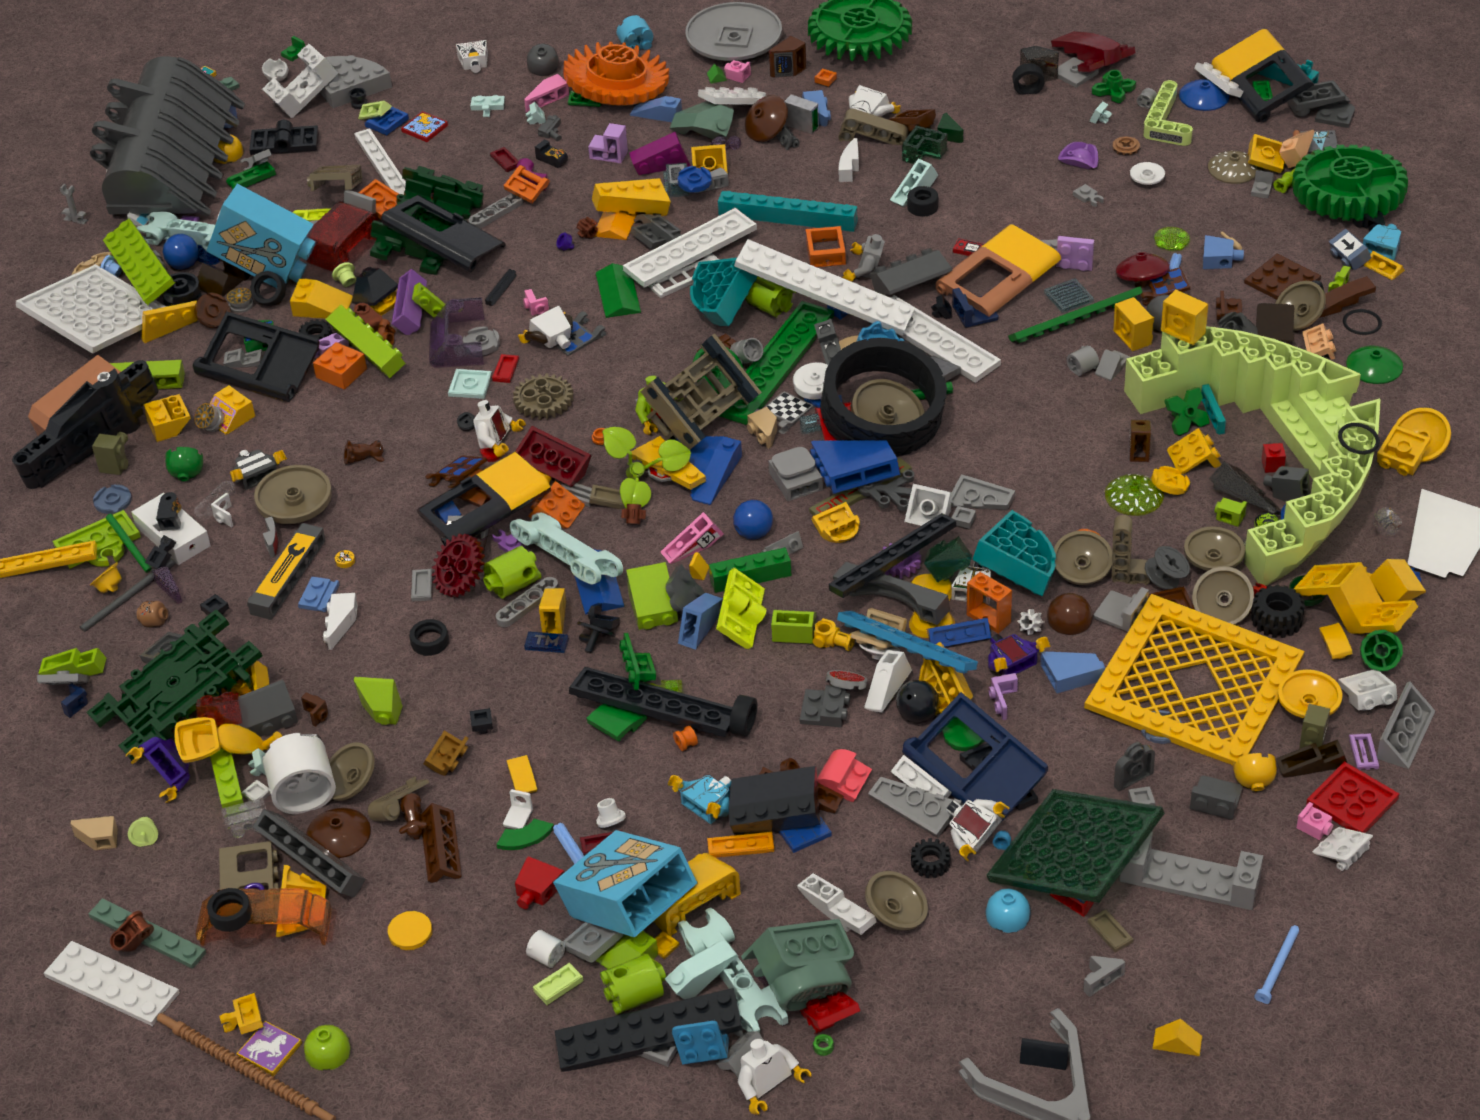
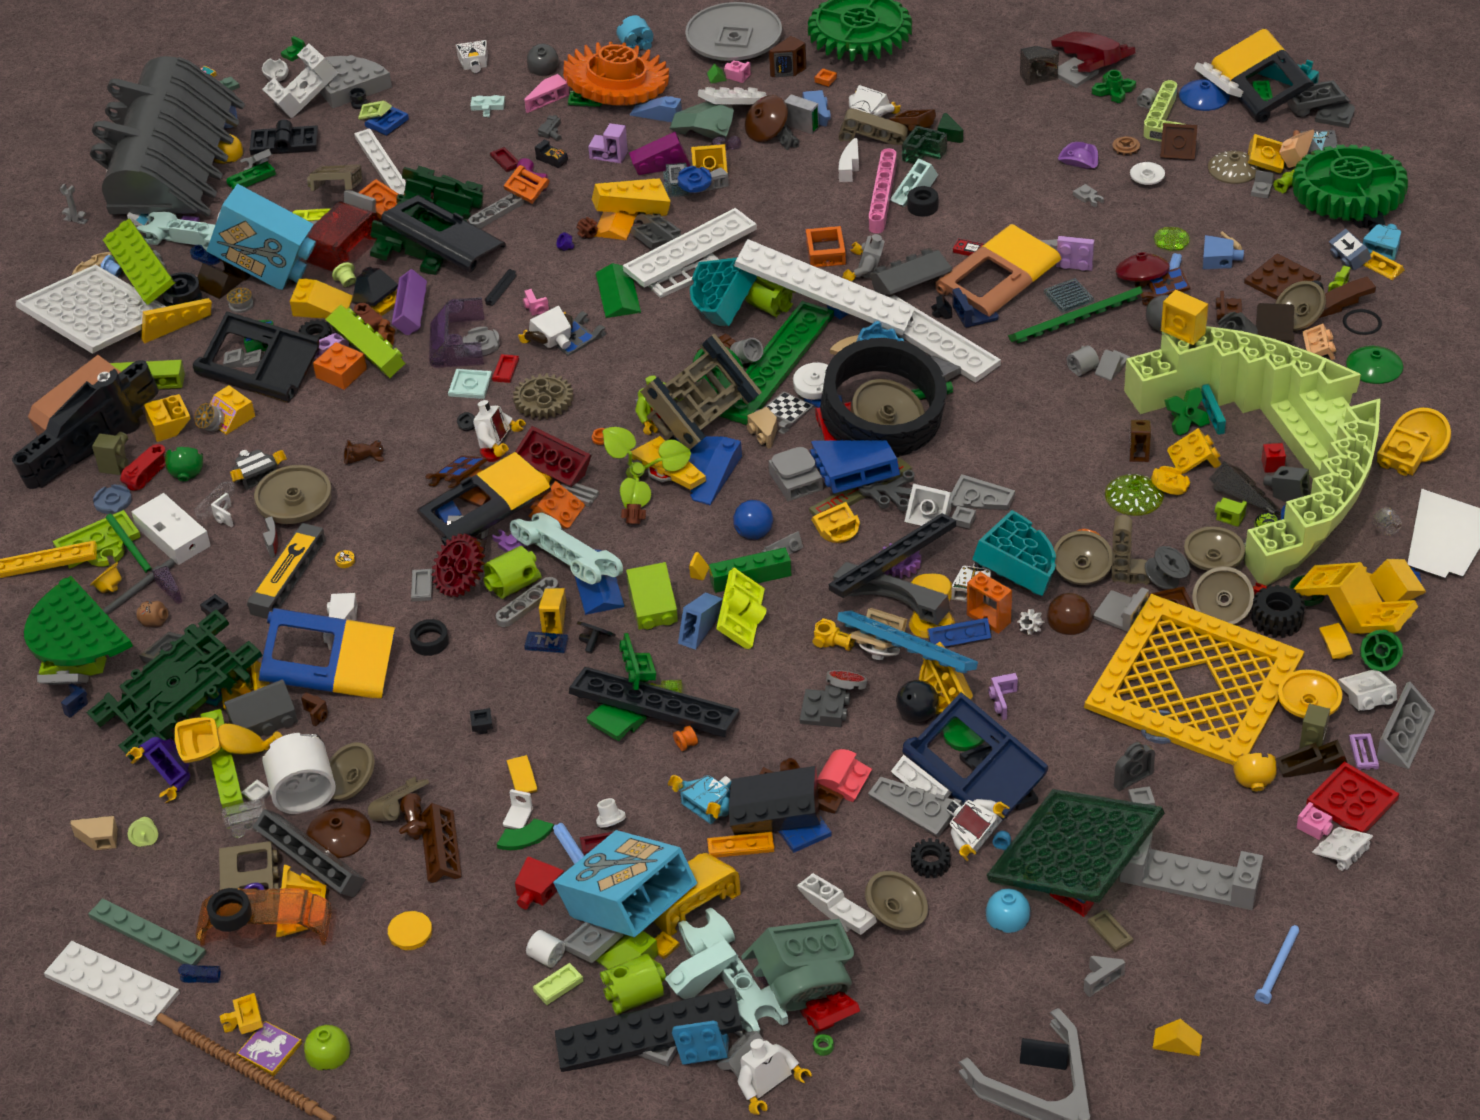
(72, 628): none -> green plate
(134, 930): copper piece -> none
(144, 467): none -> red piece
(159, 555): black plate -> none
(167, 512): black leg -> none
(180, 251): blue piece -> none
(201, 973): none -> clear blue bar
(211, 309): reddish brown tile -> none
(220, 708): clear red bracket -> none
(256, 283): black tyre -> none
(257, 763): light aqua tile -> none
(318, 594): medium blue plate -> none
(356, 660): none -> piece
(379, 699): lime slope -> none
(424, 126): tile -> none
(427, 299): lime bracket -> none
(444, 753): pearl gold bracket -> none
(535, 114): light aqua tile -> none
(602, 621): black bracket -> none
(606, 497): dark tan tile -> none
(682, 588): dark grey plate -> none
(695, 538): bright pink slope -> none
(743, 715): black tyre -> none
(790, 210): teal brick -> none
(793, 626): lime slope -> none
(809, 423): clear light blue tile -> none
(828, 339): dark grey slope -> none
(882, 191): none -> bright pink beam
(887, 679): white slope -> none
(947, 558): clear green brick -> none
(1014, 654): torso -> none
(1026, 69): black tyre -> none
(1071, 670): medium blue slope -> none
(1100, 114): light aqua tile -> none
(1133, 324): yellow container -> none
(1178, 141): none -> reddish brown plate
(1216, 797): dark grey bracket -> none
(1354, 450): black tyre -> none

